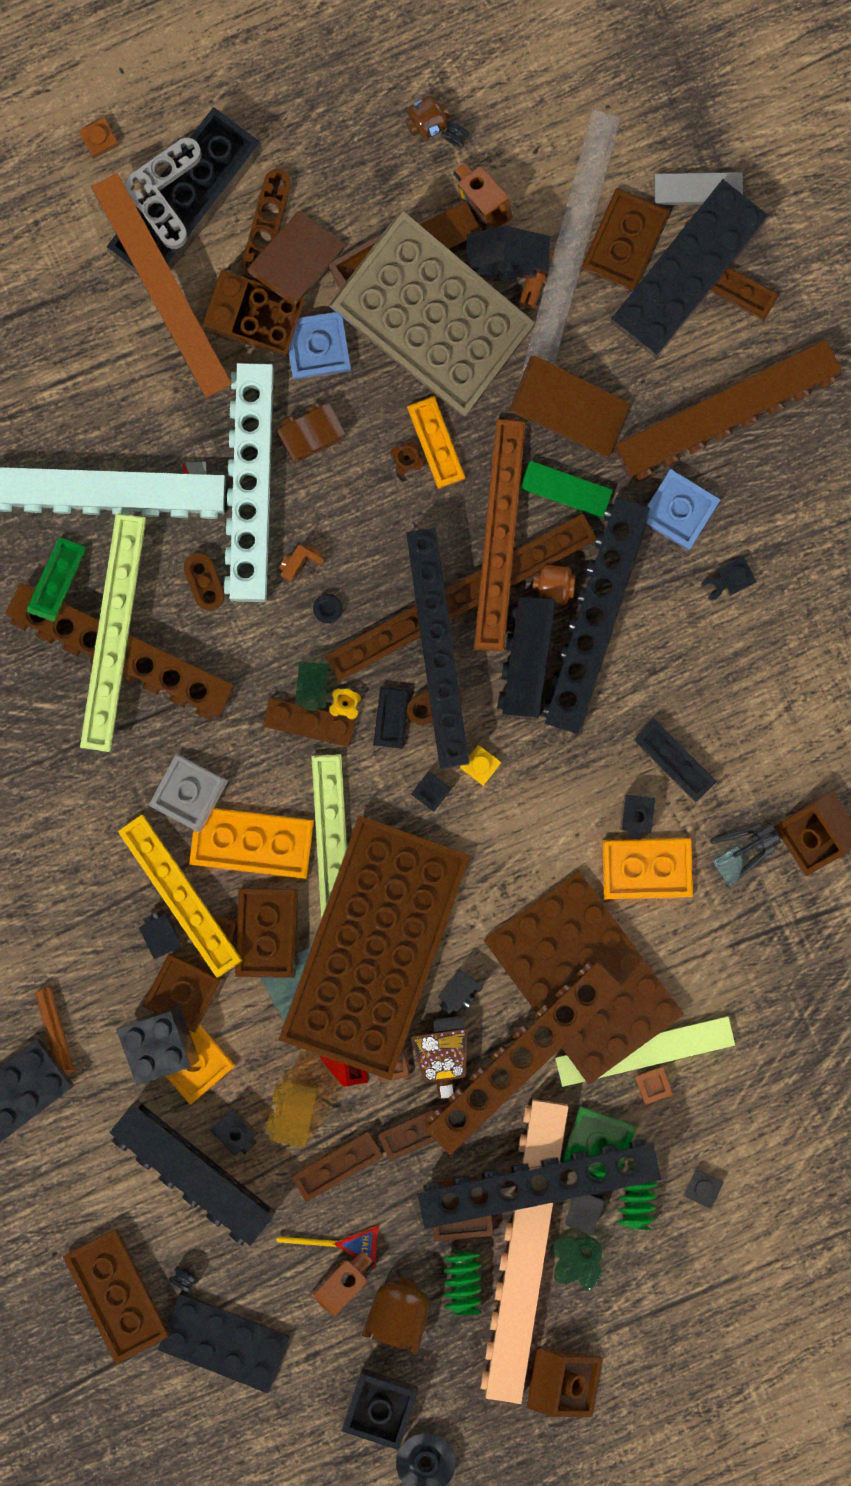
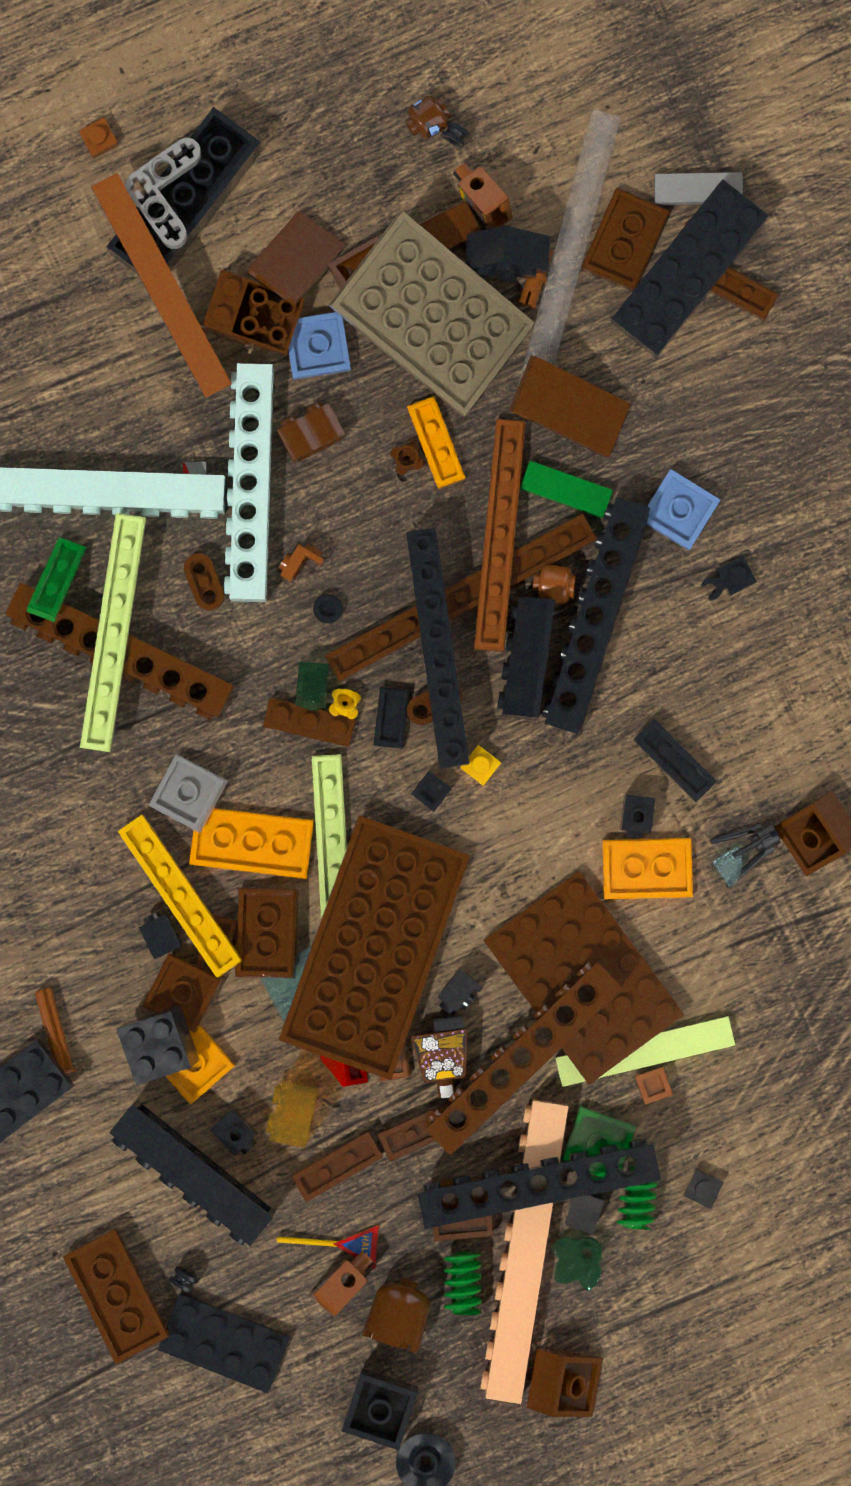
(262, 224): reddish brown beam -> none
(728, 410): reddish brown brick -> none

